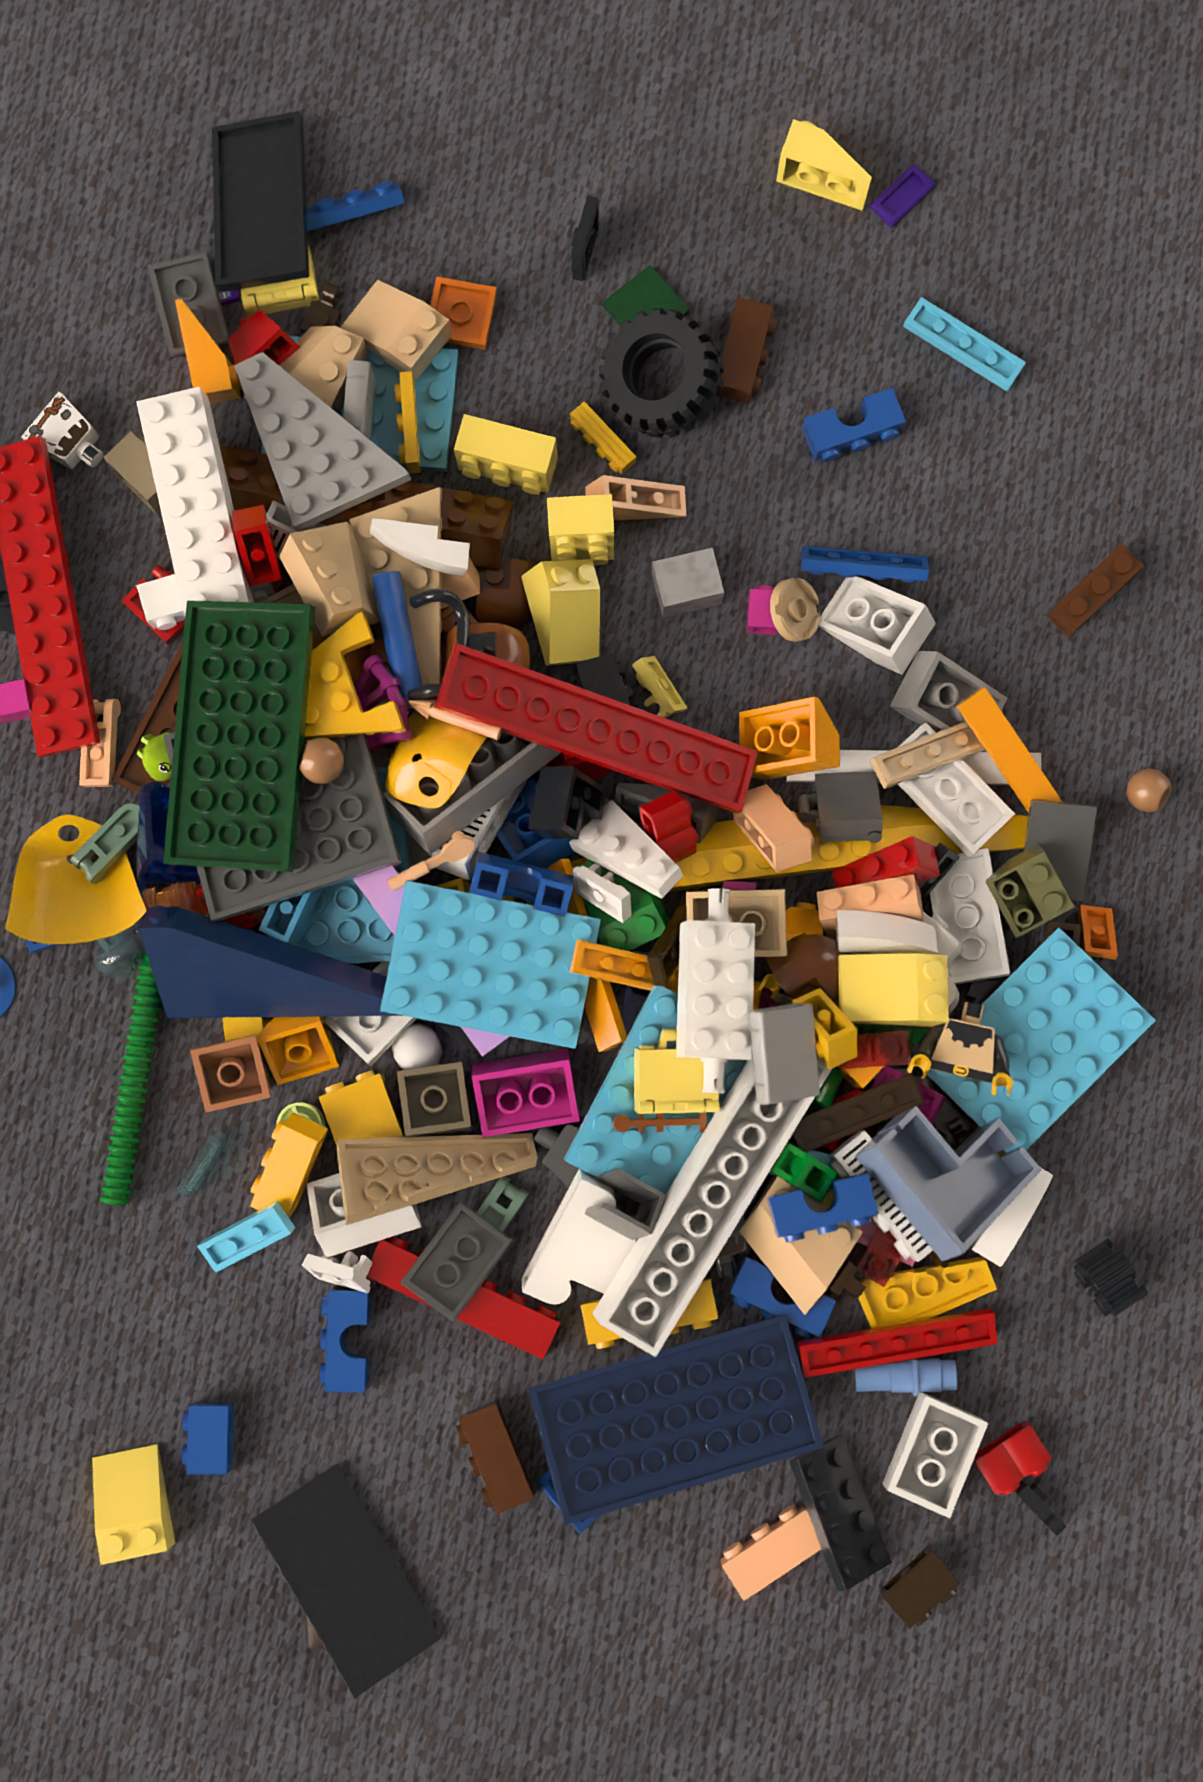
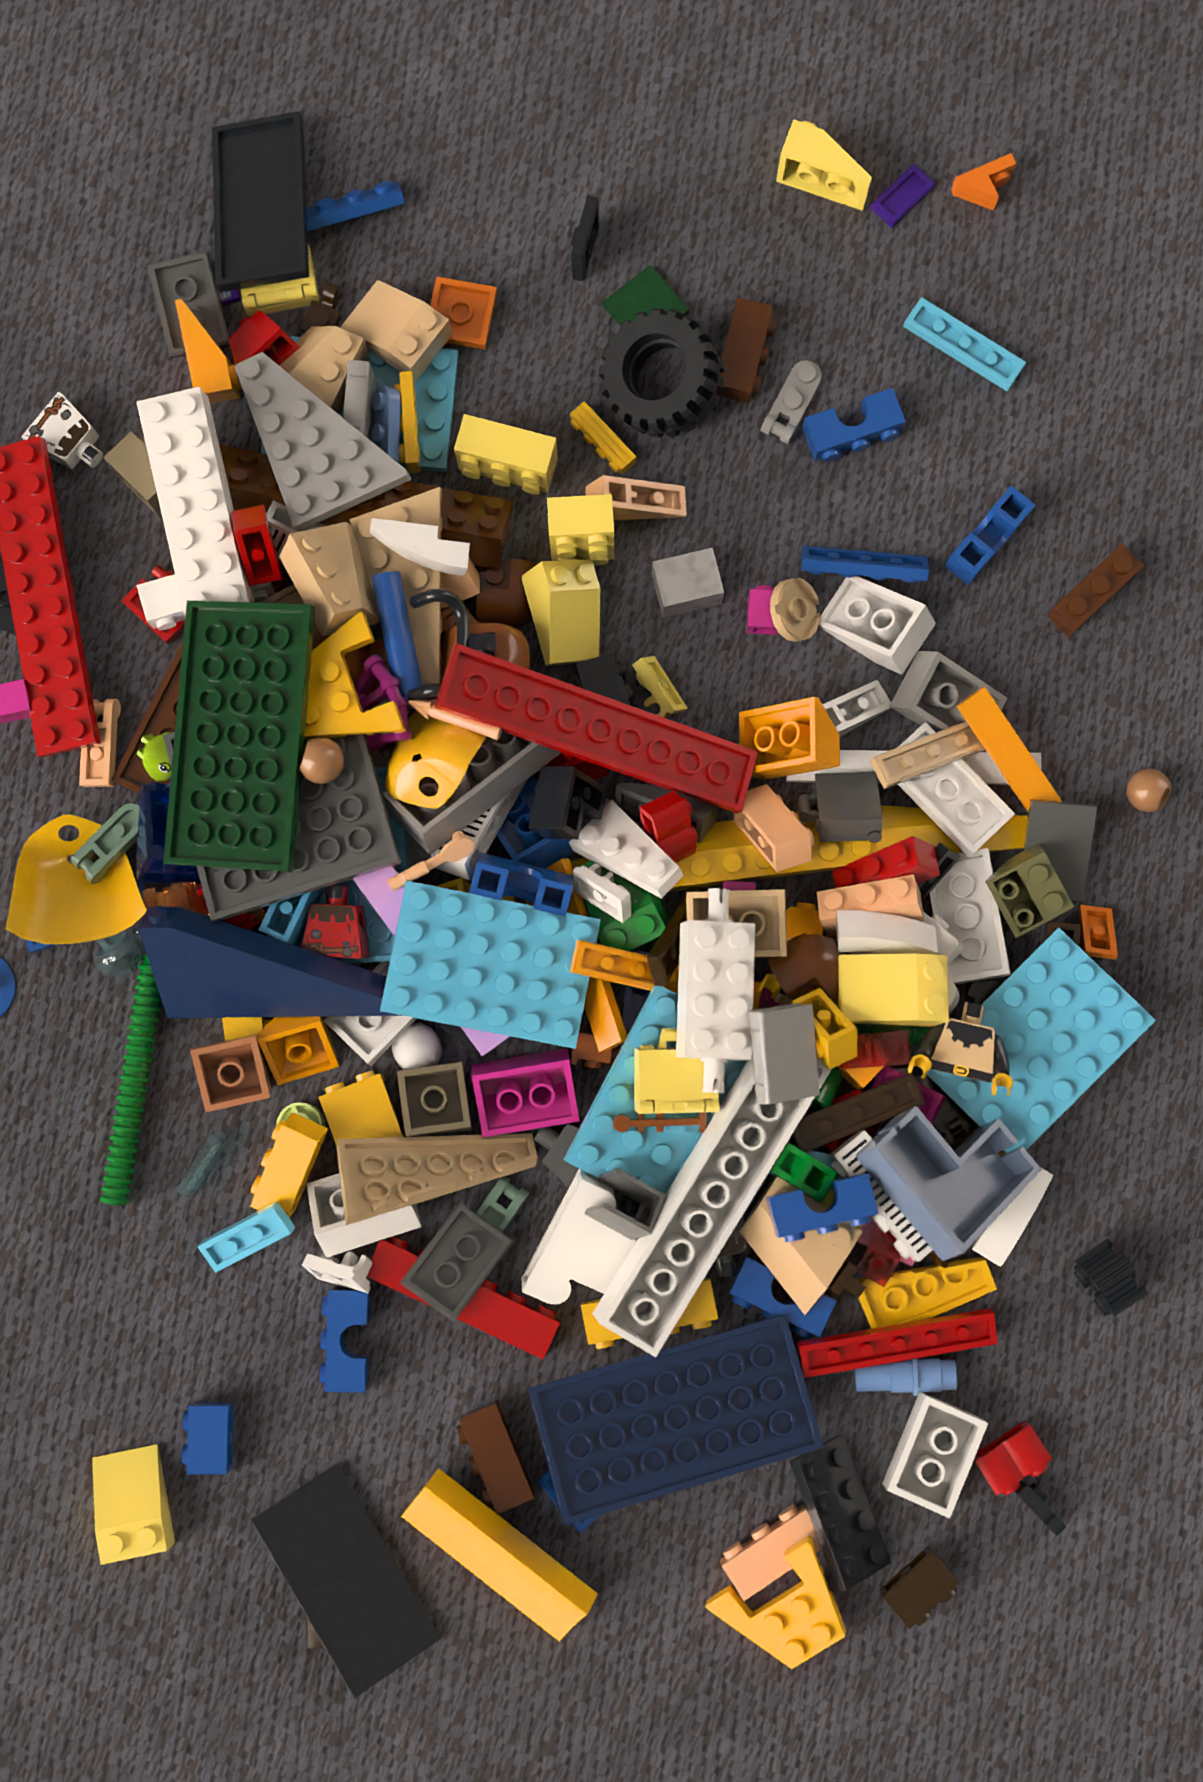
(337, 927): none -> red torso
(386, 420): none -> medium blue plate
(500, 1555): none -> yellow arch
(588, 1052): none -> dark orange brick
(793, 400): none -> light grey plate
(793, 1623): none -> yellow wing
(857, 707): none -> white slope
(980, 183): none -> orange slope
(990, 535): none -> blue arch

